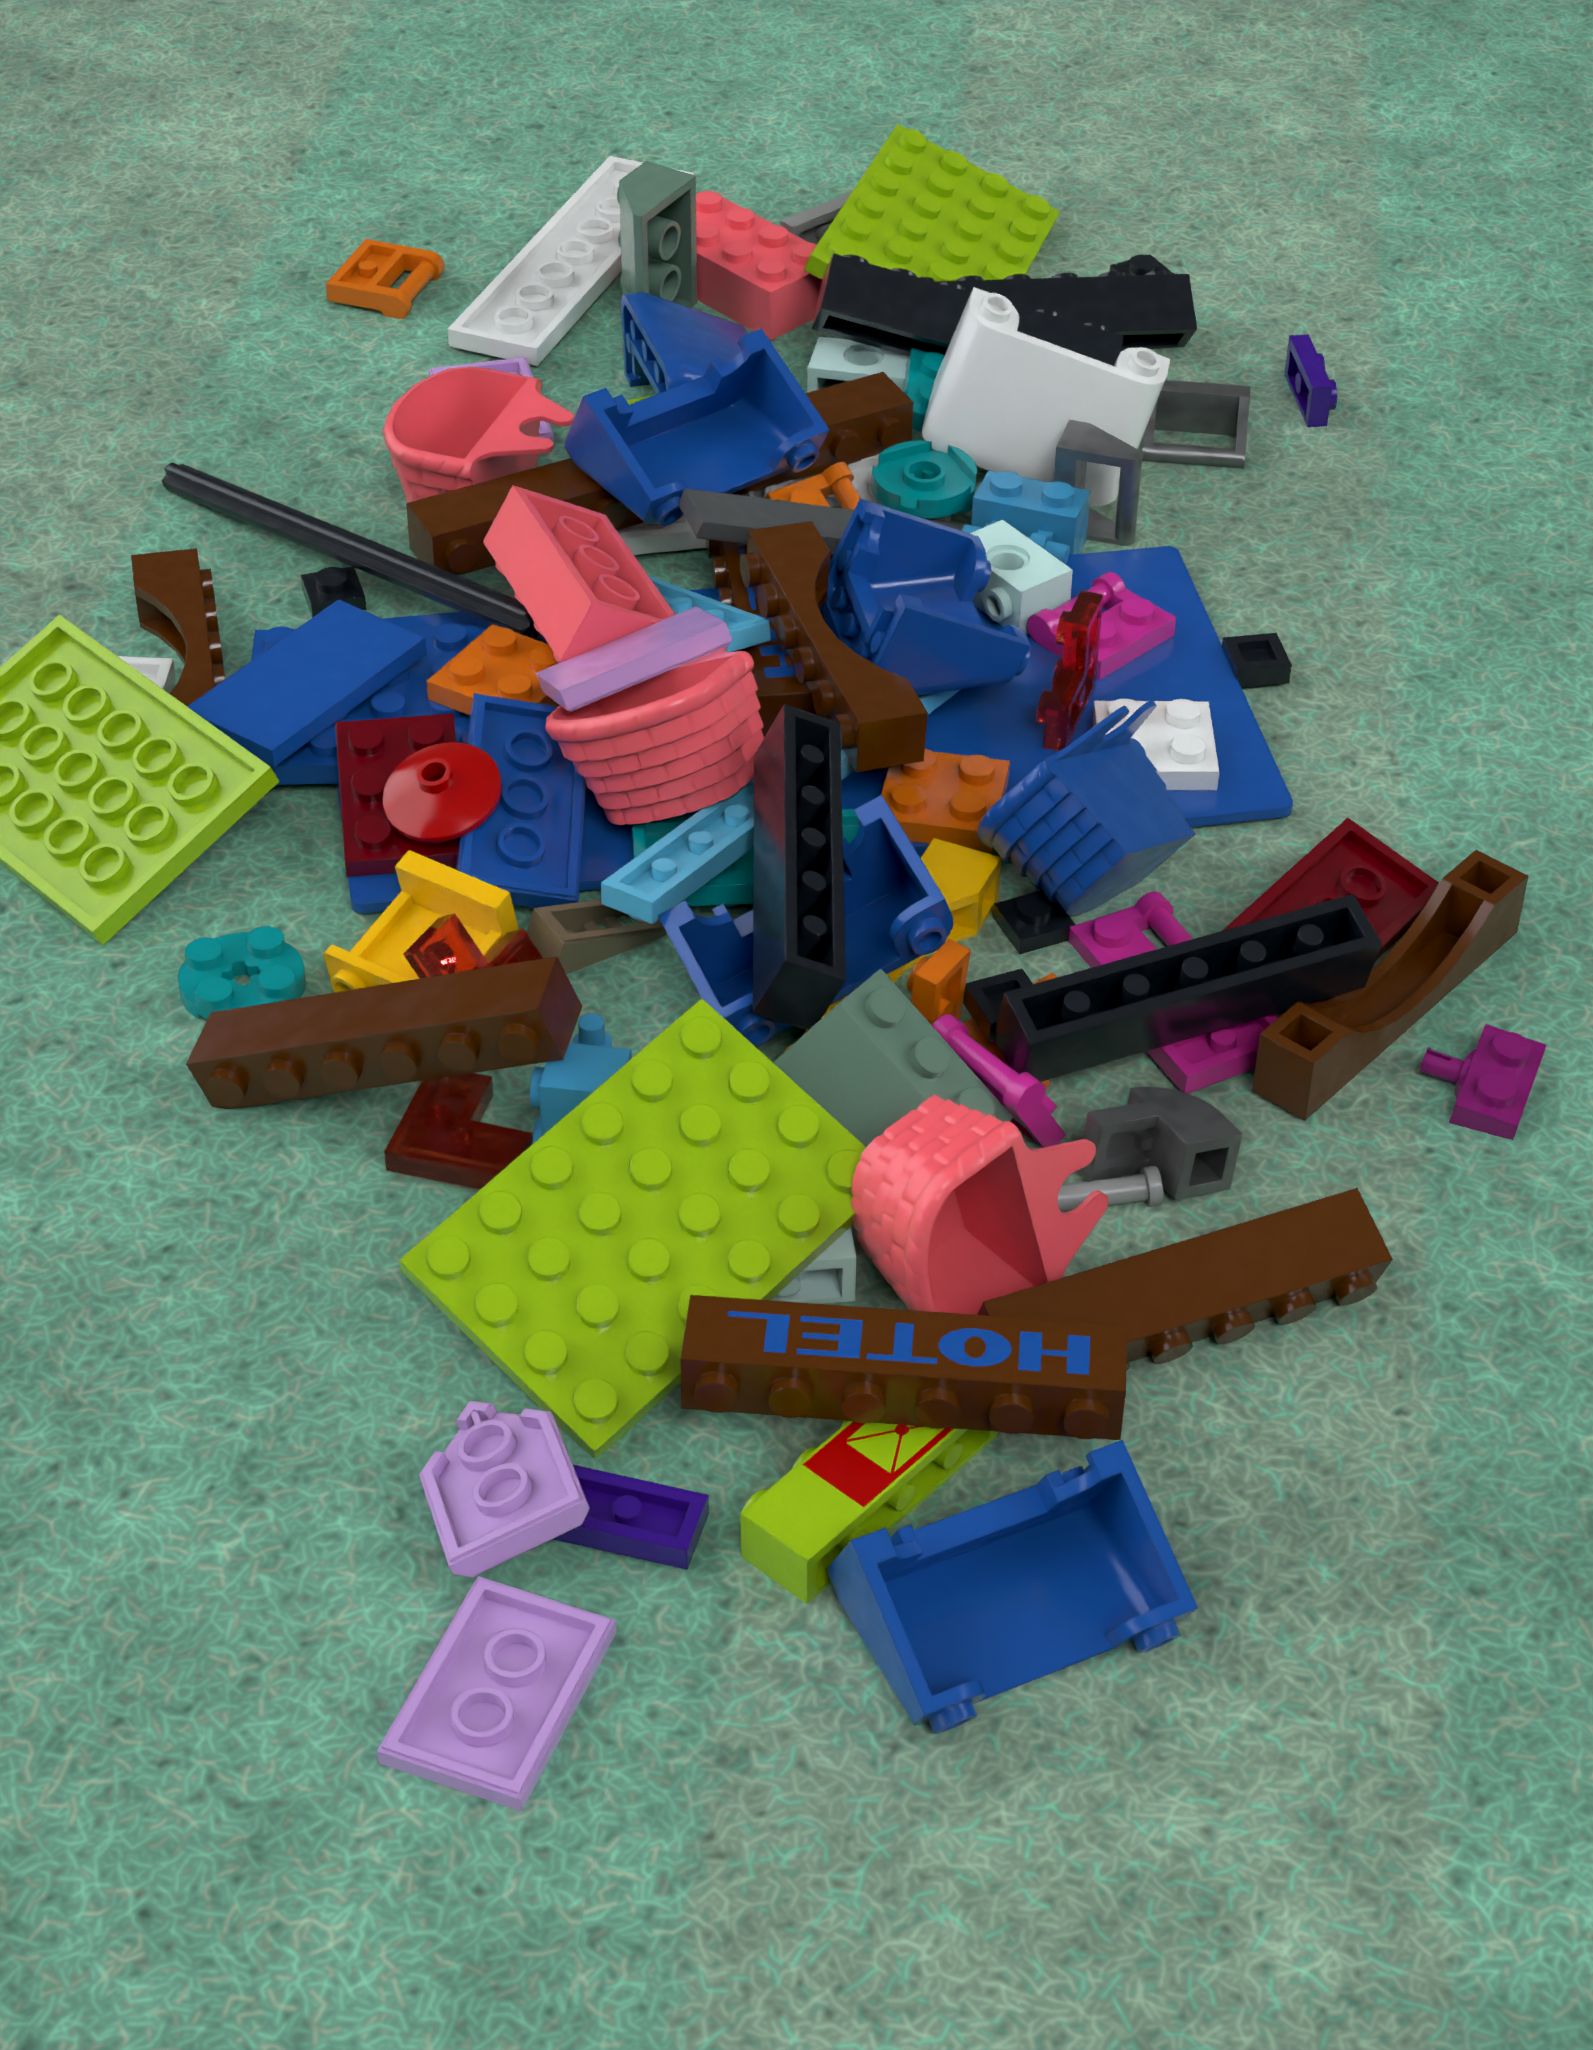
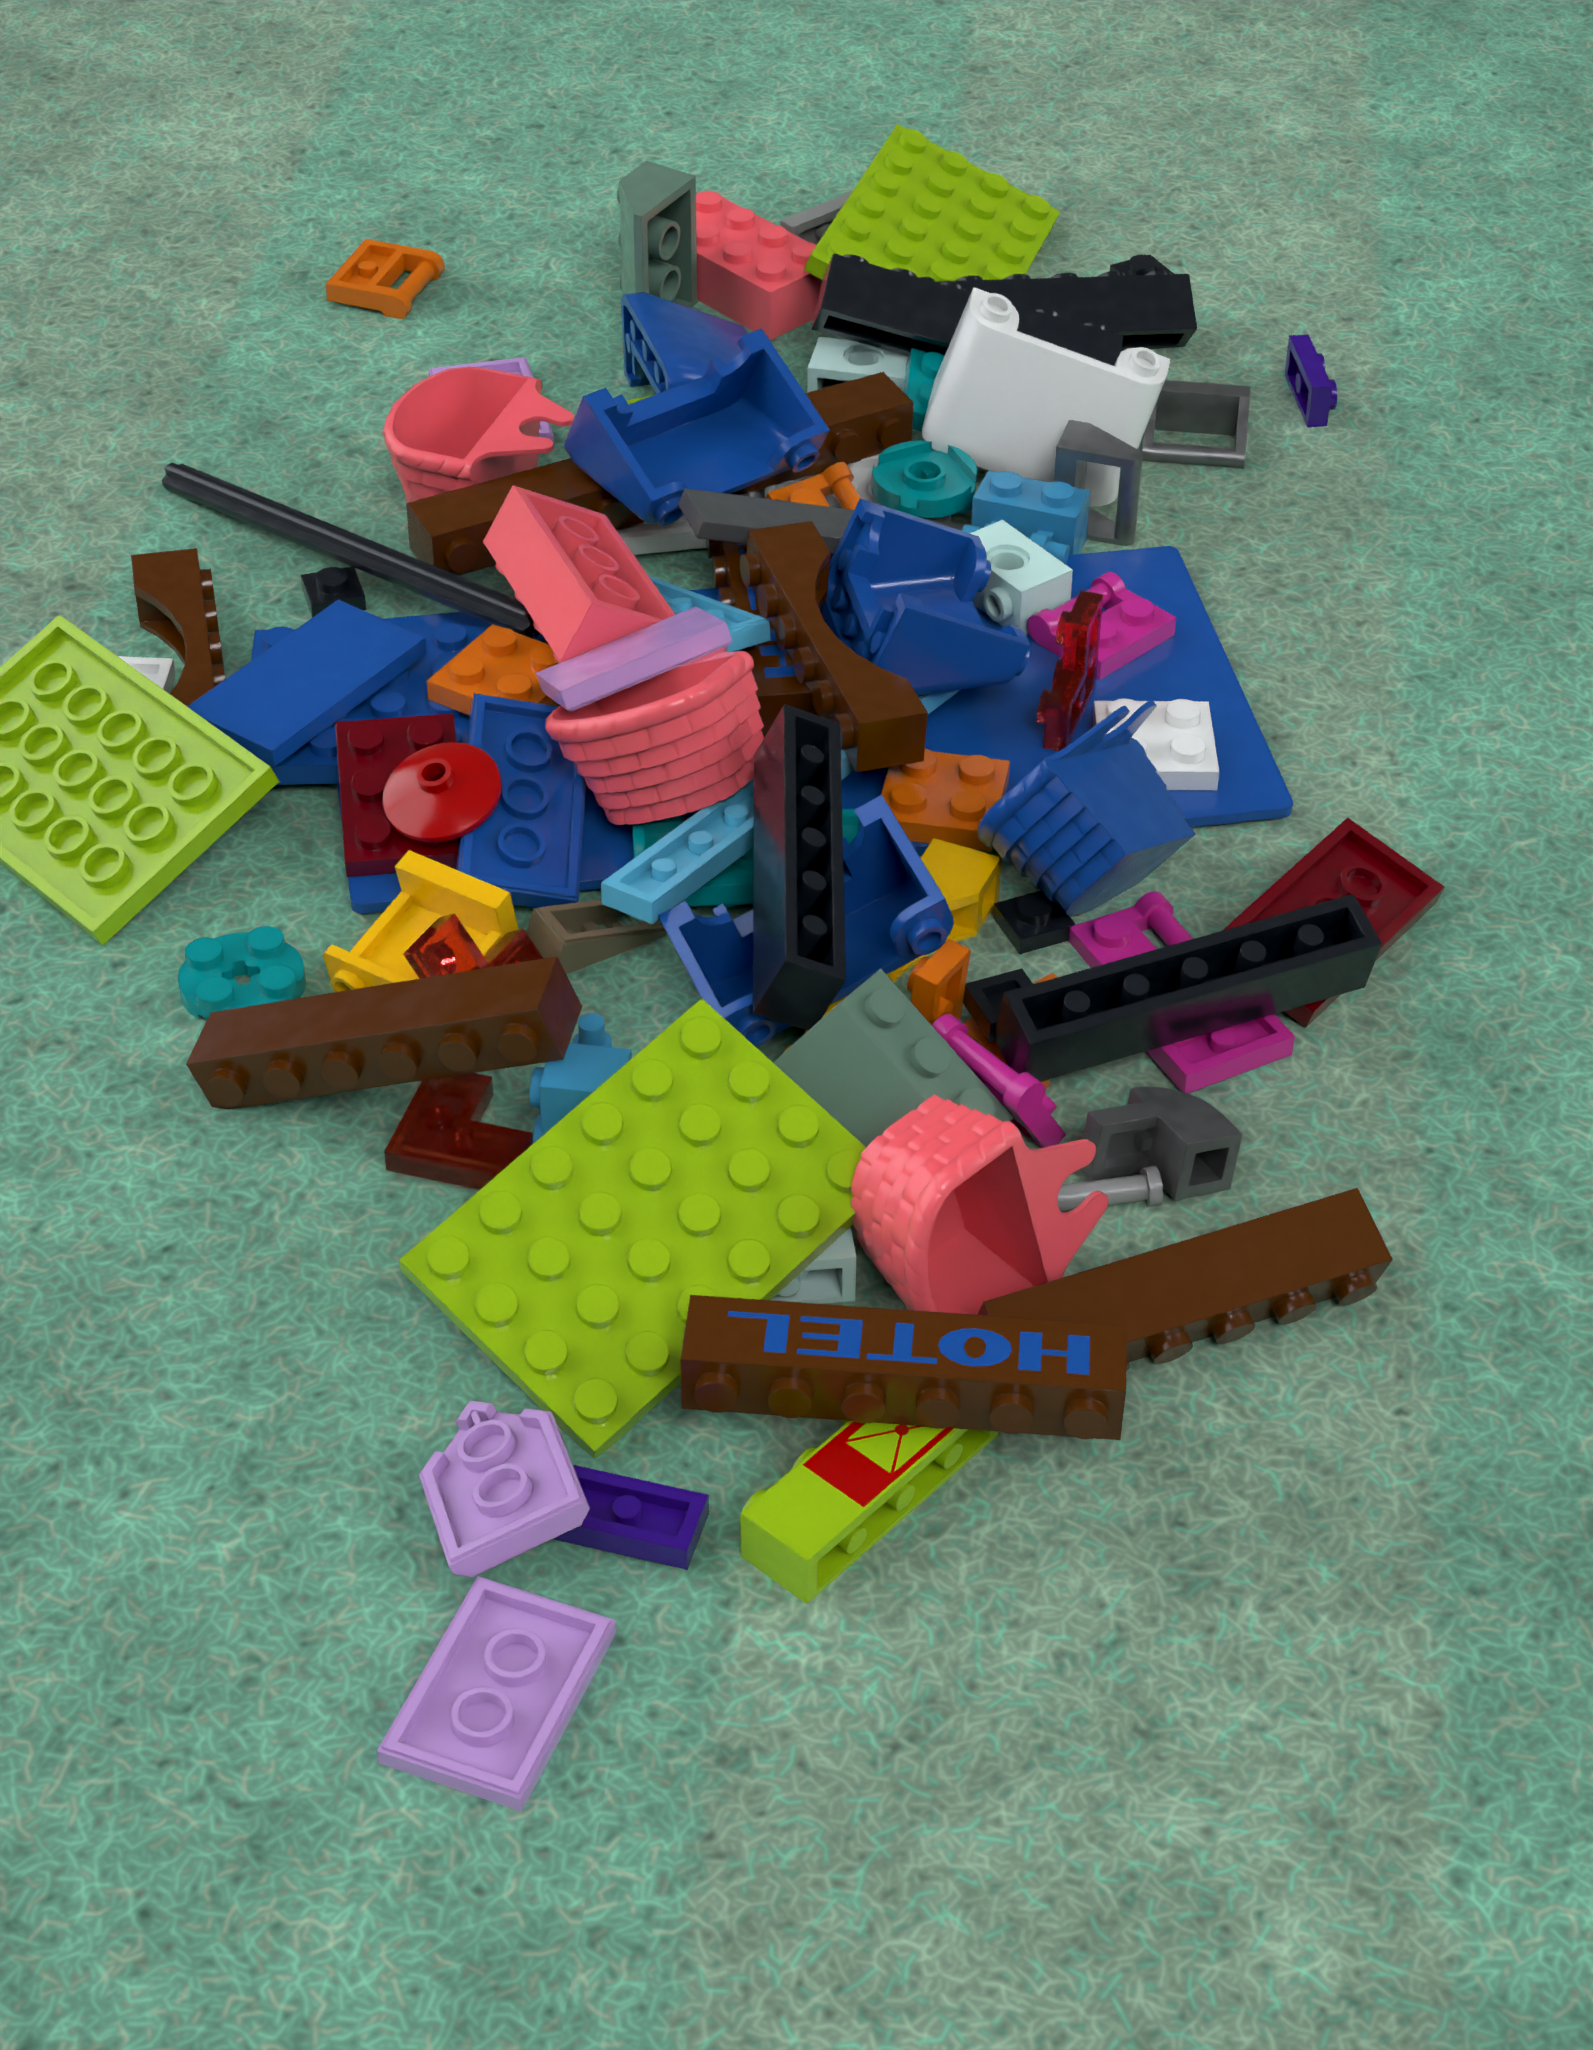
(552, 276): white plate -> none
(1014, 1588): blue windscreen -> none
(1257, 659): black plate -> none
(1327, 1043): reddish brown arch -> none
(1491, 1080): magenta plate -> none

